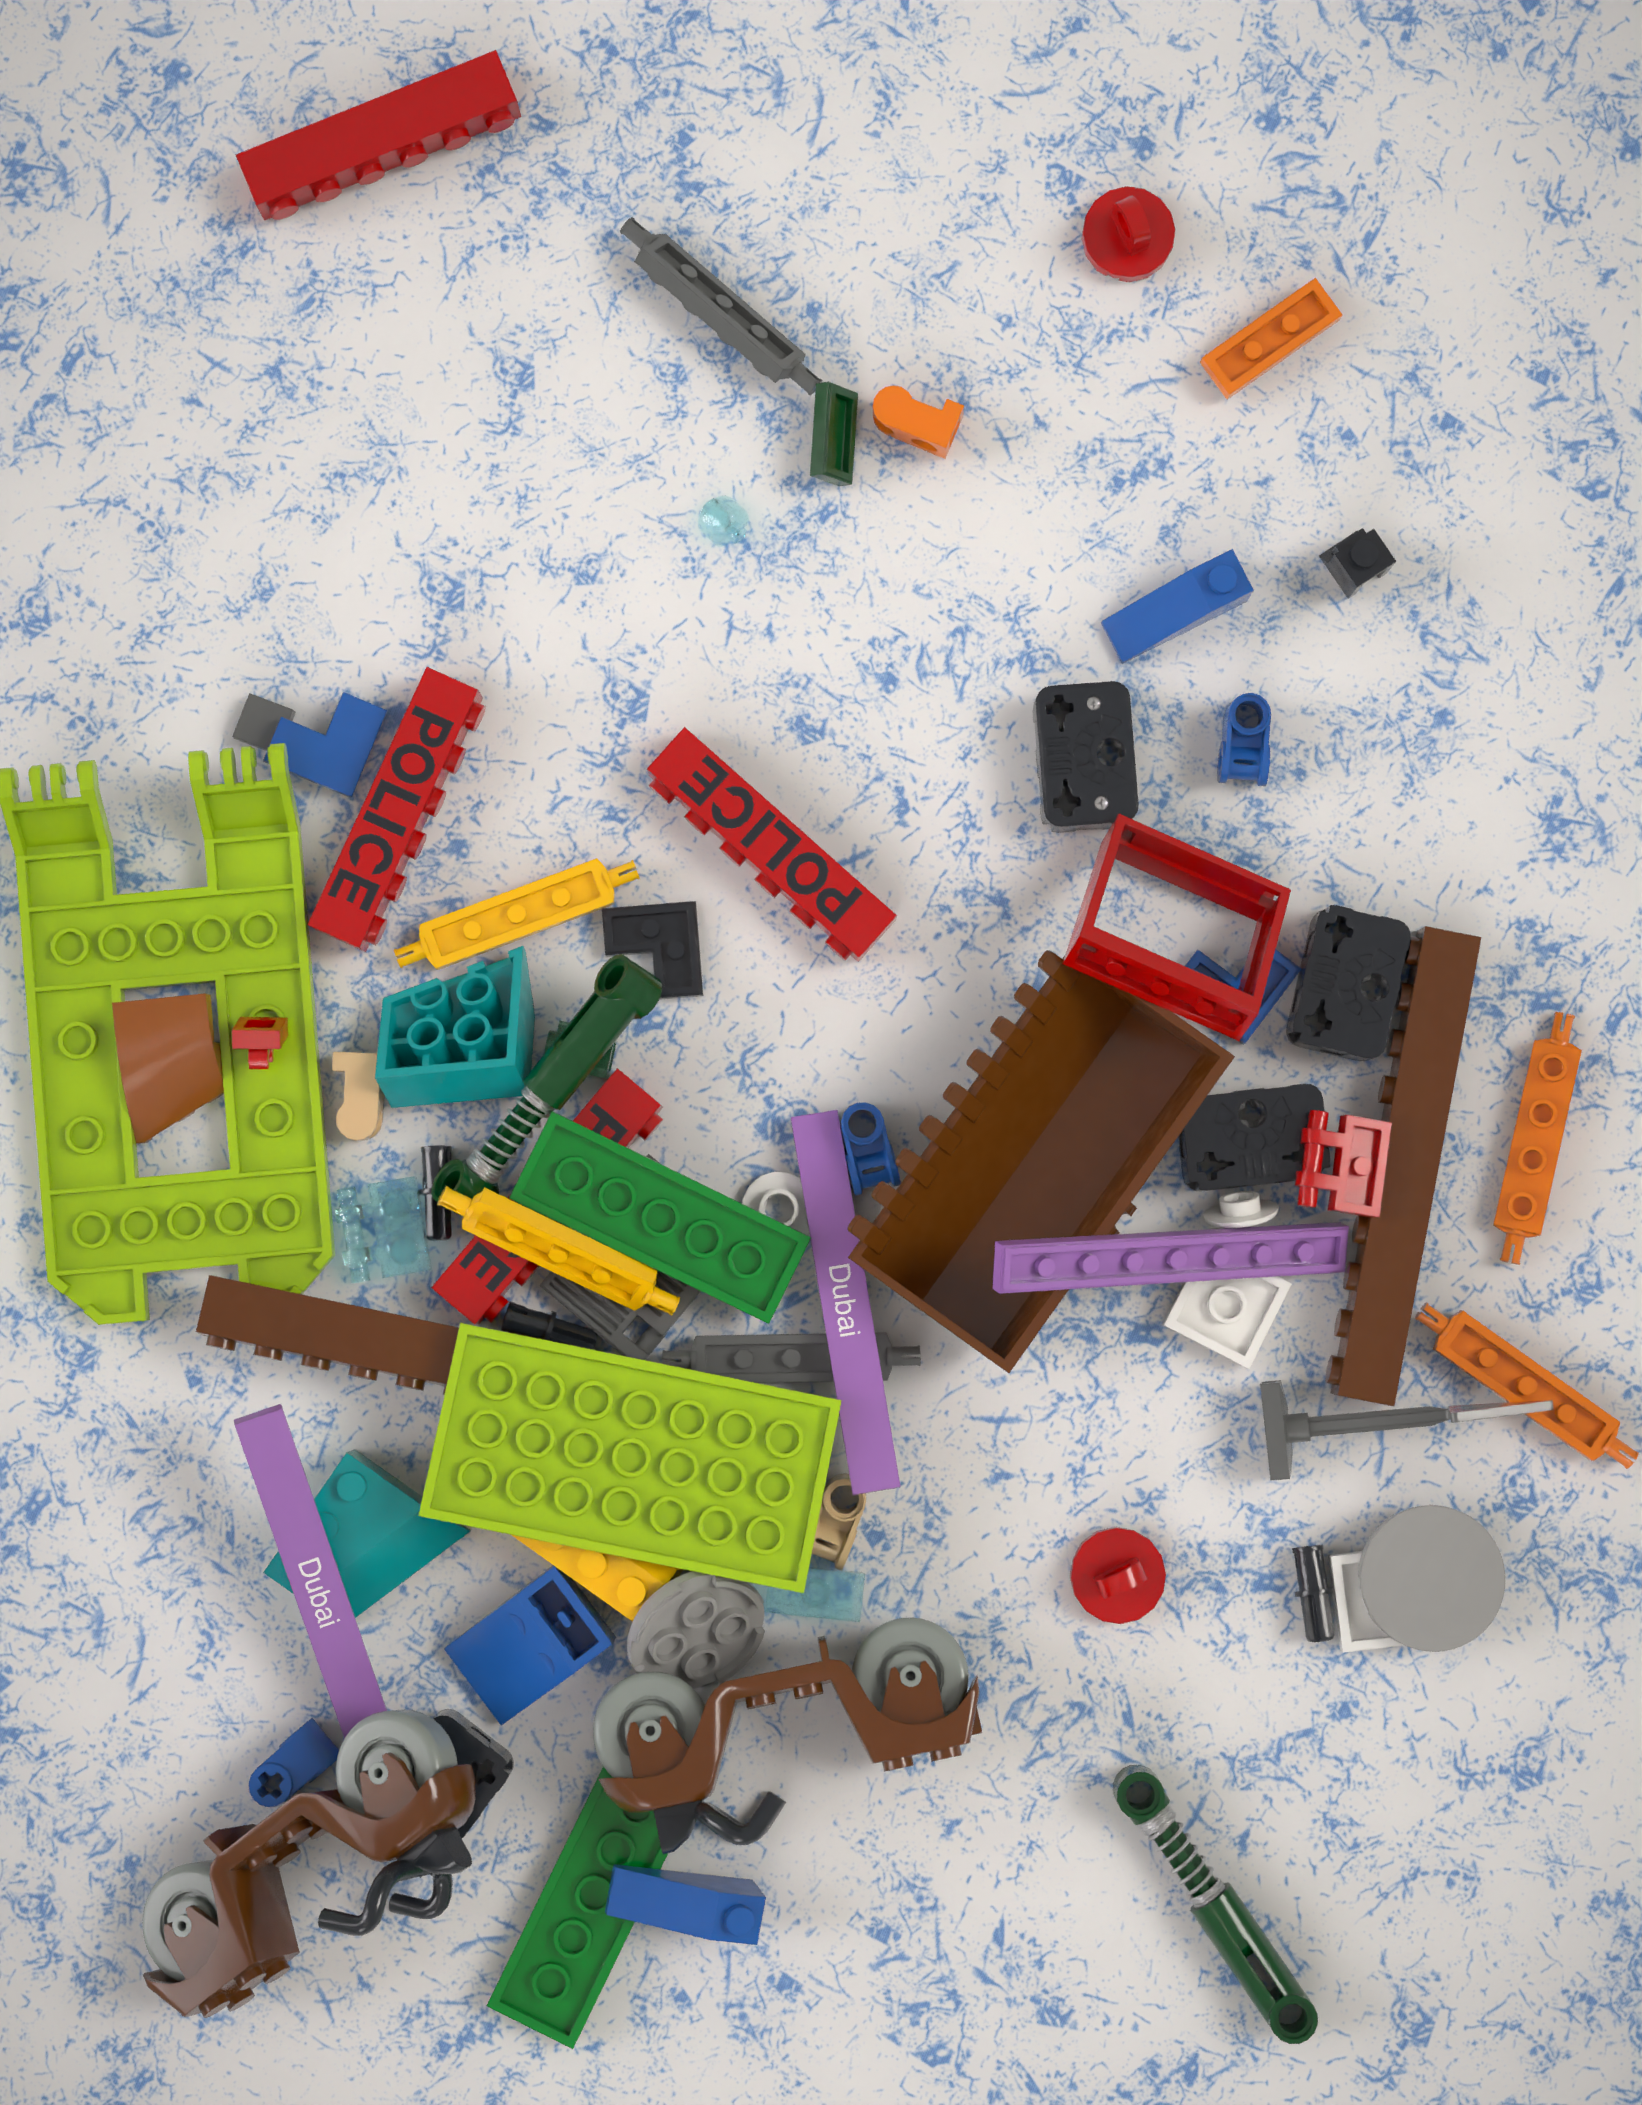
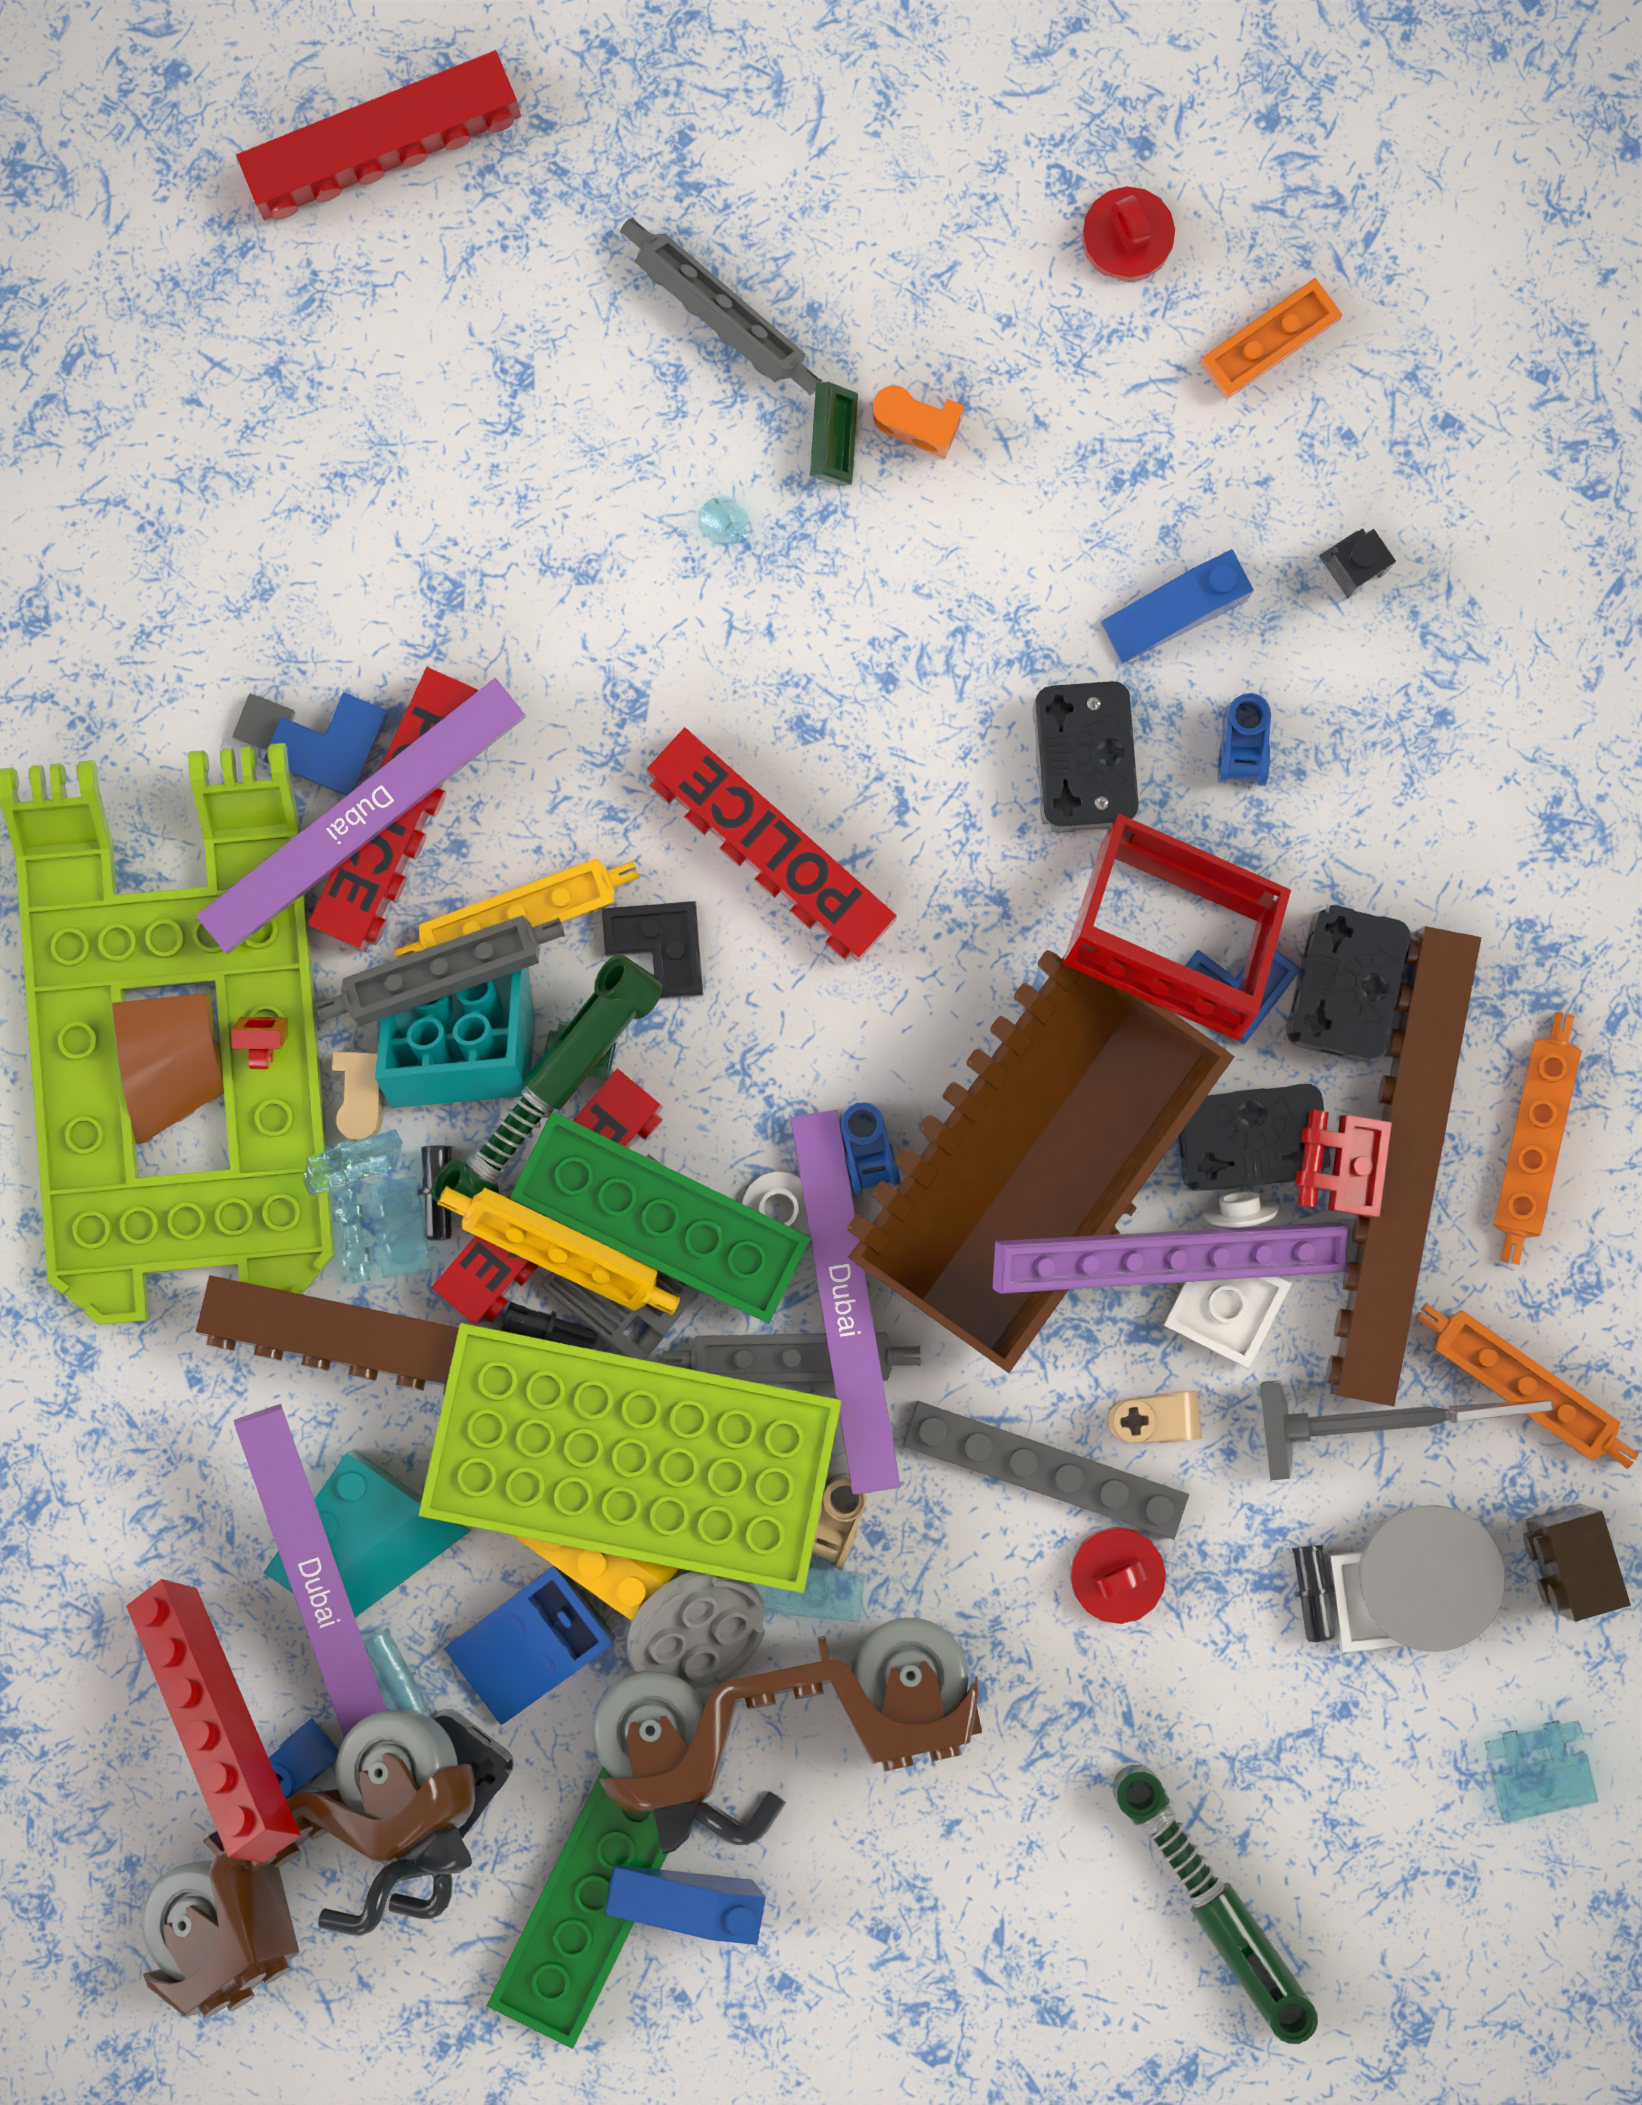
(213, 1722): none -> red brick
(352, 1162): none -> clear light blue plate
(361, 816): none -> medium lavender tile
(395, 1673): none -> clear light blue pin
(440, 970): none -> dark grey plate
(1046, 1470): none -> dark grey plate
(1164, 1418): none -> tan piece
(1542, 1785): none -> clear light blue plate
(1576, 1562): none -> dark brown brick

